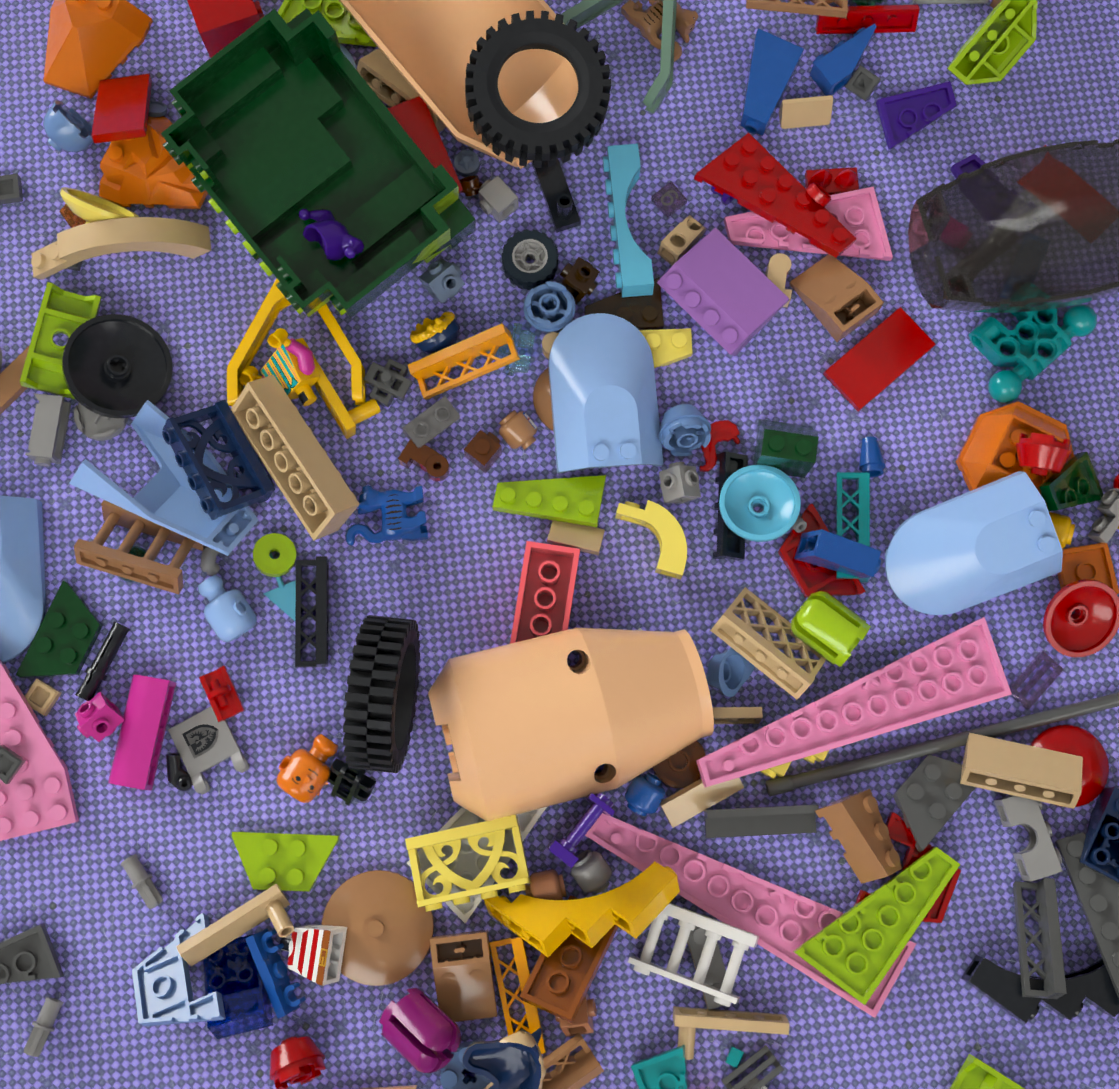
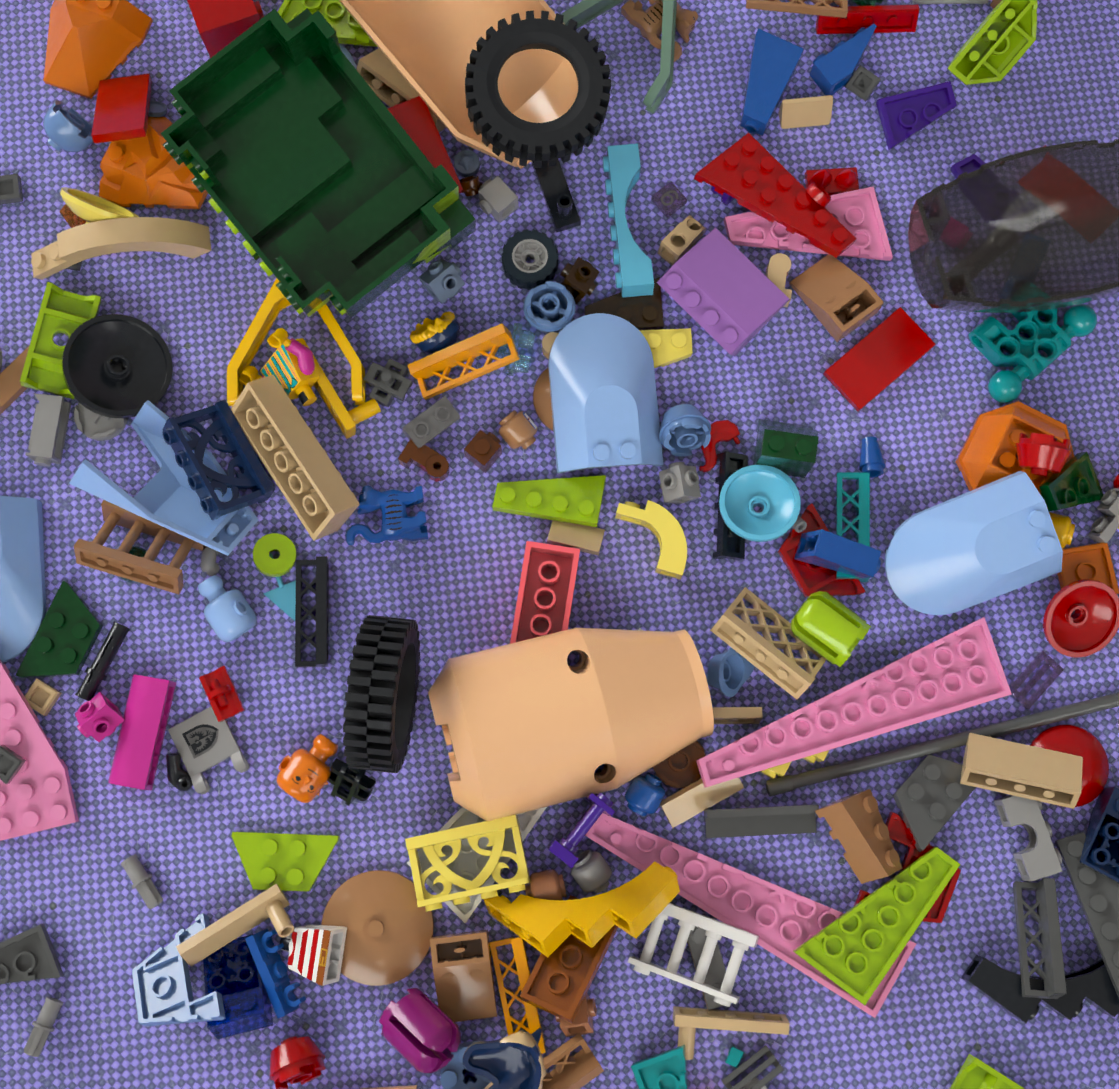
(330, 234): dark purple piece -> none

